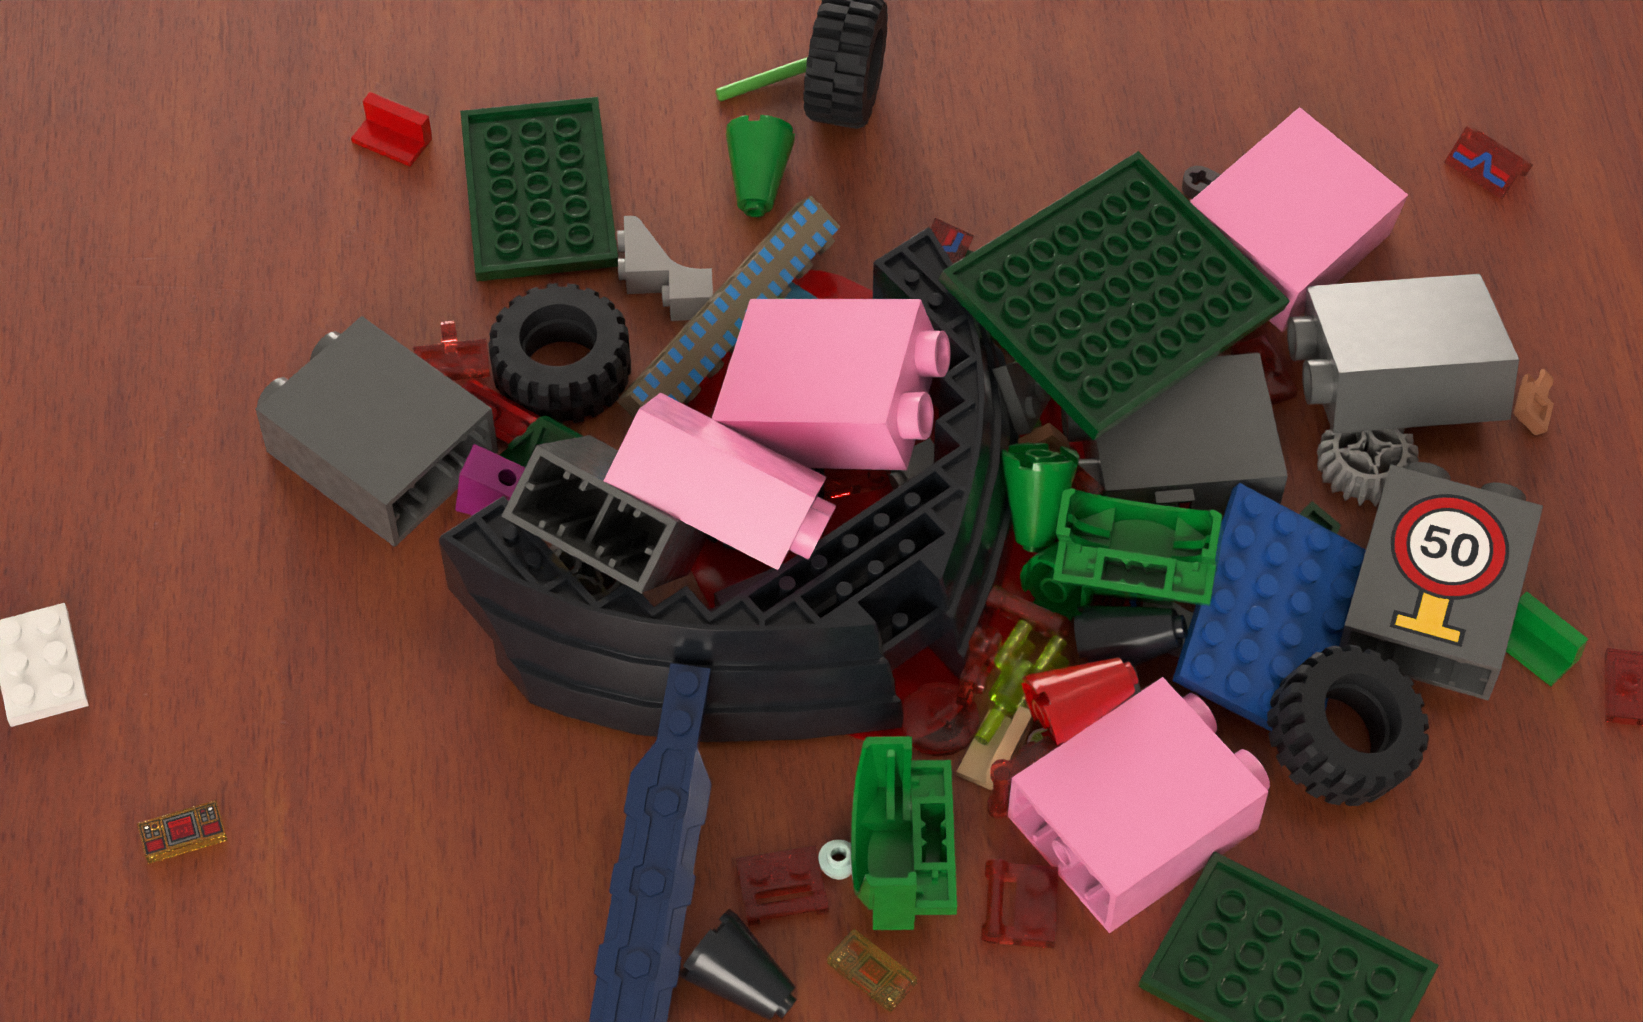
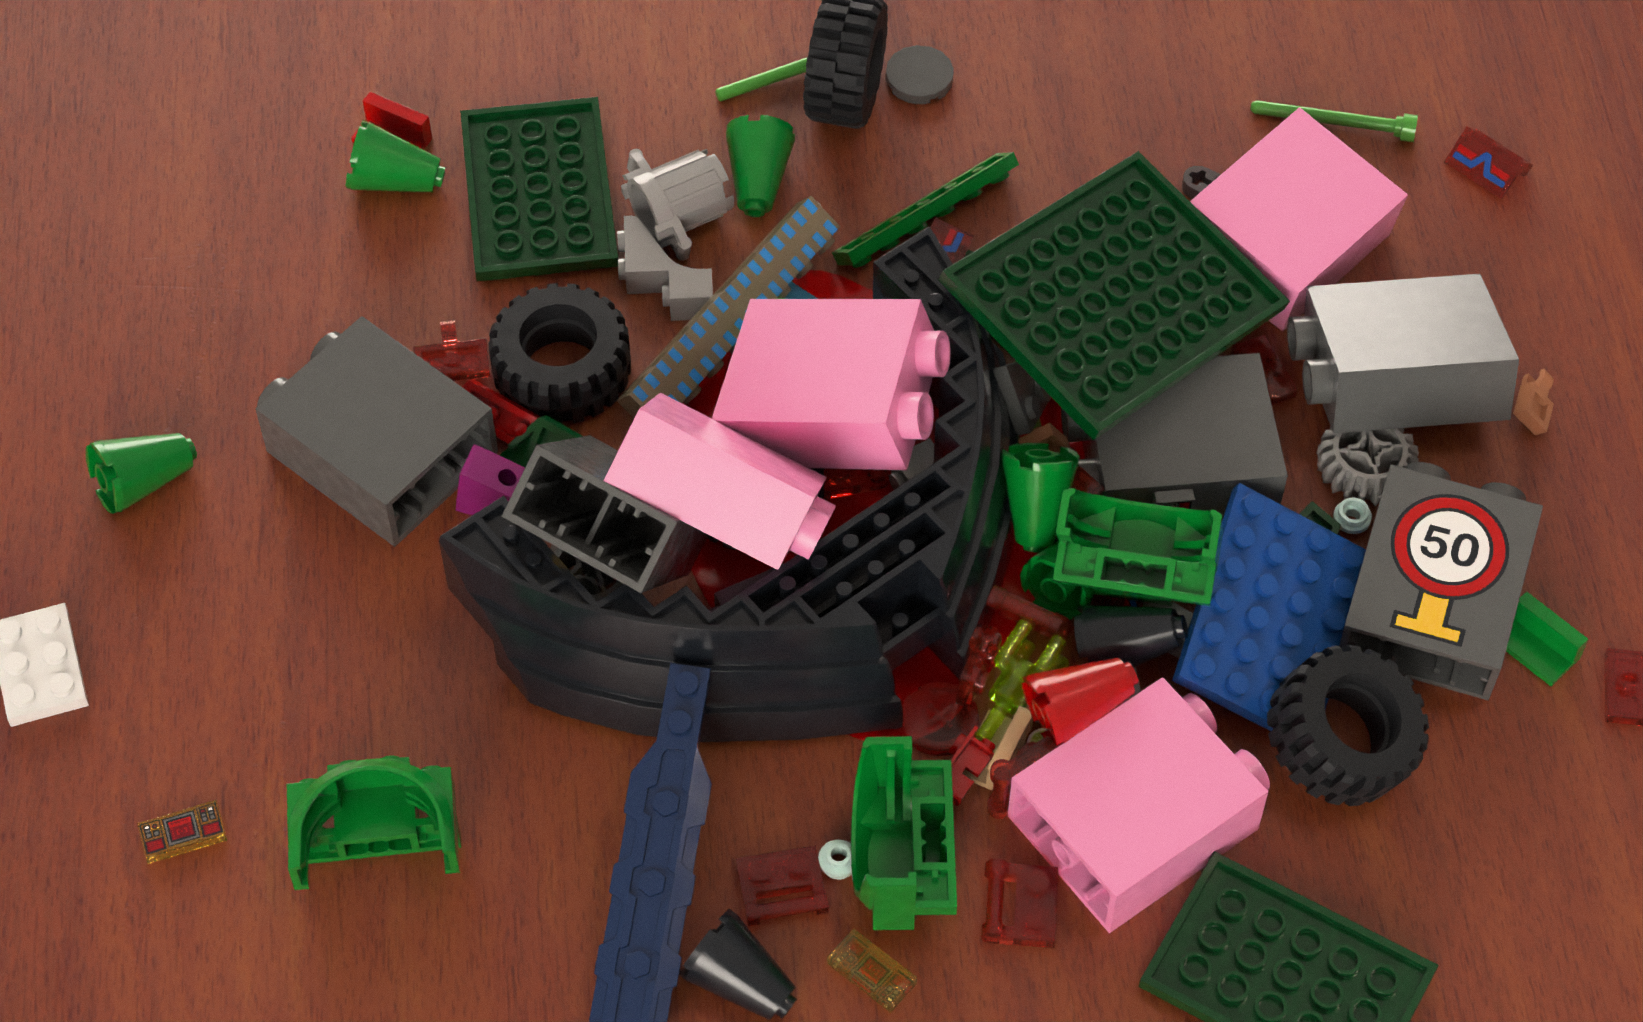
(137, 466): none -> green cone
(373, 814): none -> green piece
(391, 163): none -> green cone
(676, 196): none -> light grey container
(914, 217): none -> green plate
(919, 74): none -> dark grey tile
(971, 756): none -> red hinge
(1356, 508): none -> light aqua plate
(1402, 126): none -> bright green piece

